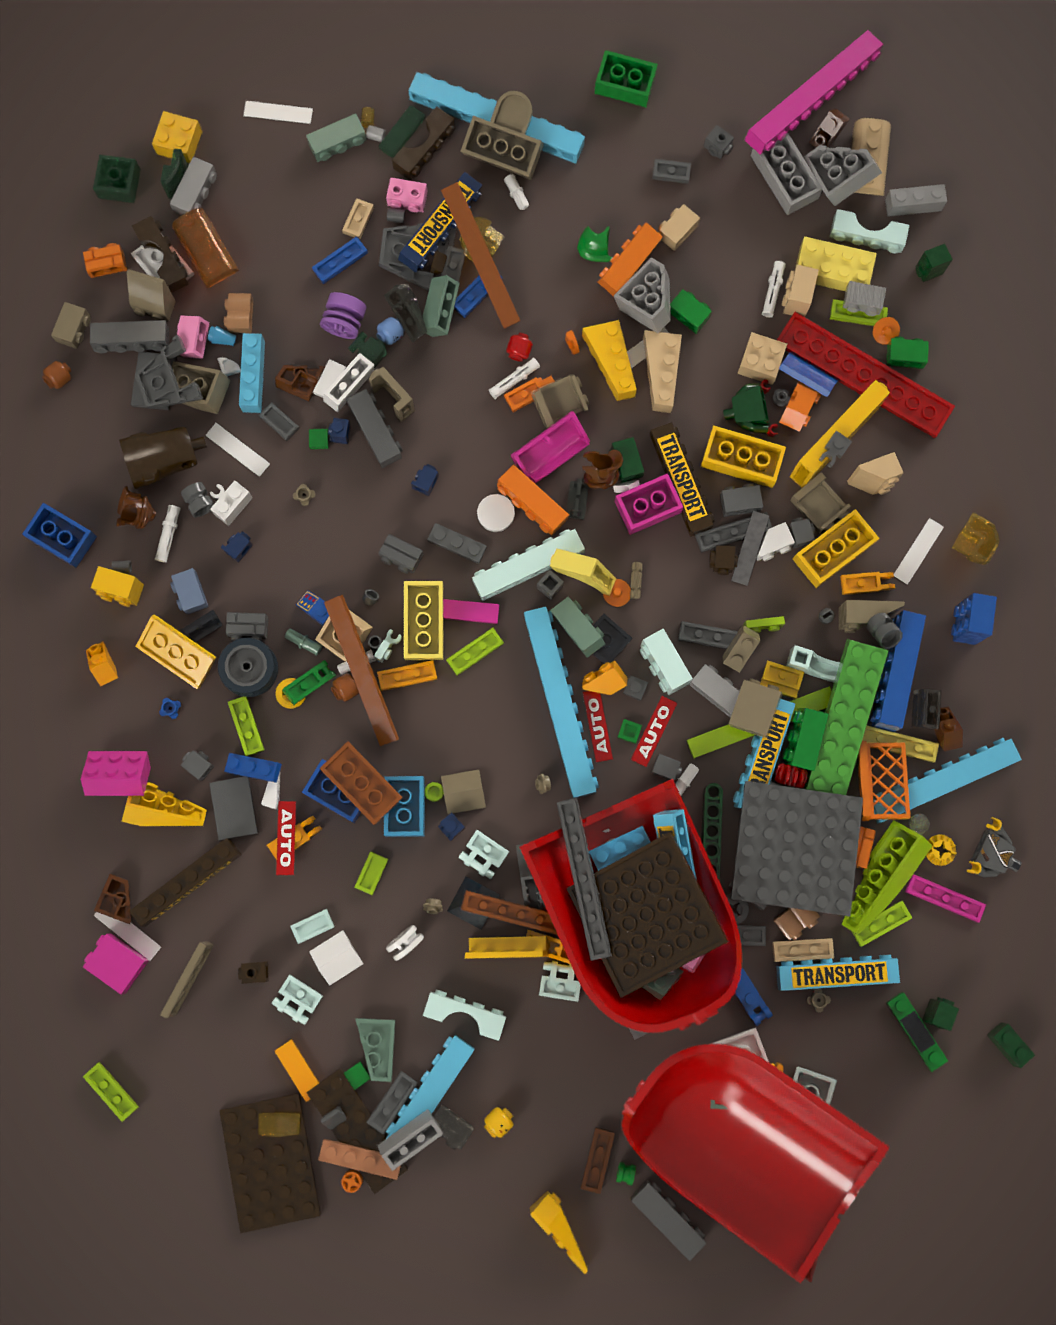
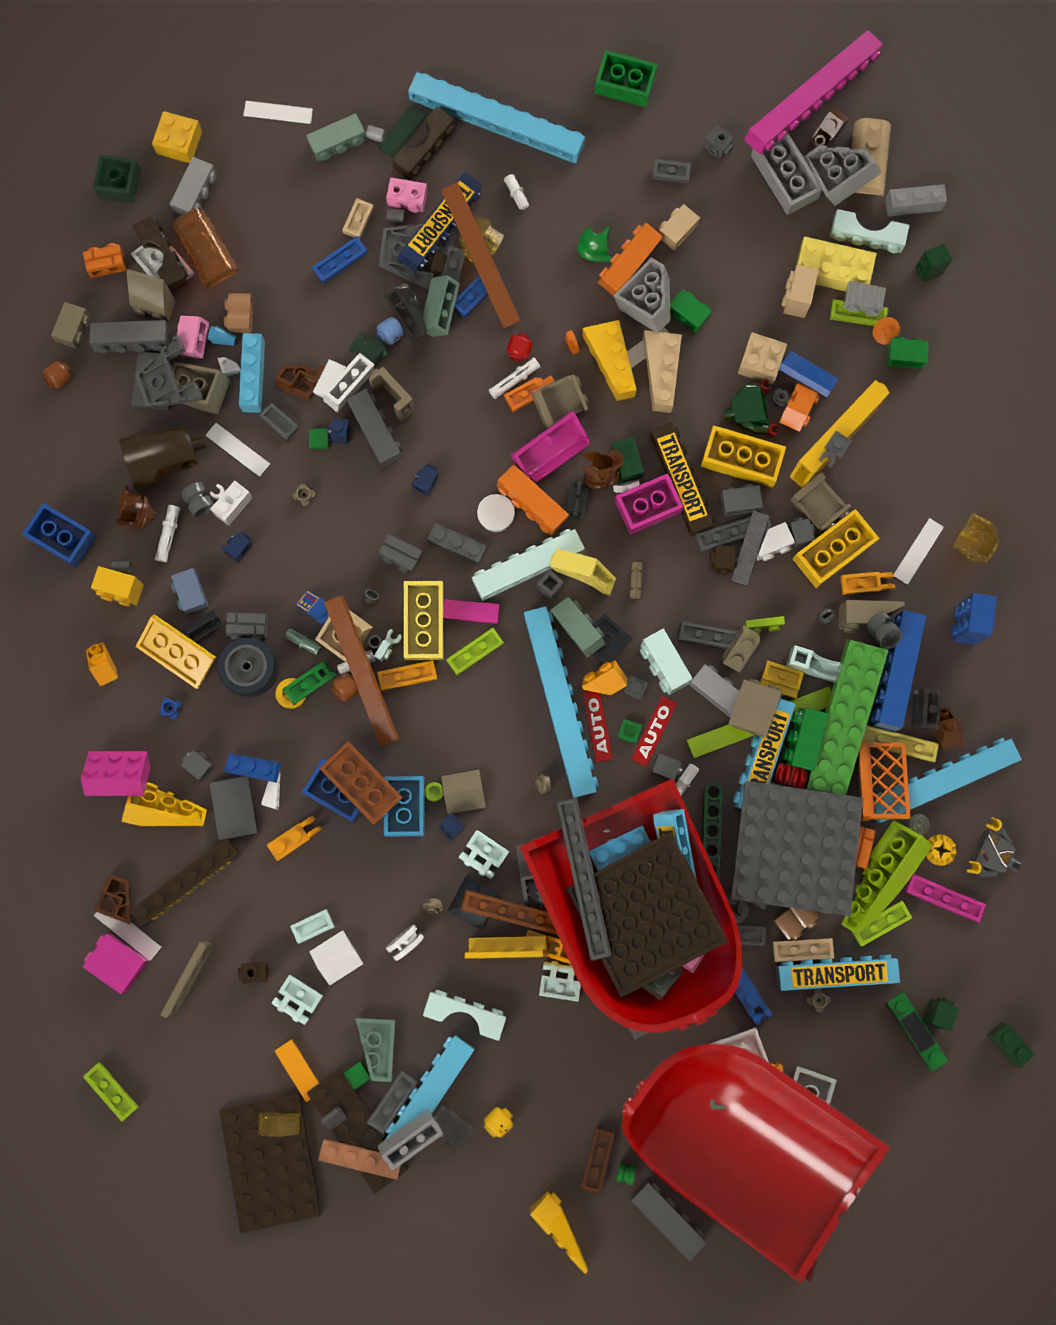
(173, 174): clear green slope -> none
(246, 726): lime plate -> none
(286, 837): red sticker -> none
(343, 315): medium lavender wheel -> none
(350, 1184): orange wheel -> none
(367, 117): clear yellow hinge -> none
(371, 873): lime tile -> none
(504, 138): dark tan brick -> none
(619, 595): orange piece -> none
(778, 269): white pin -> none
(860, 370): red plate -> none
(877, 475): tan slope -> none

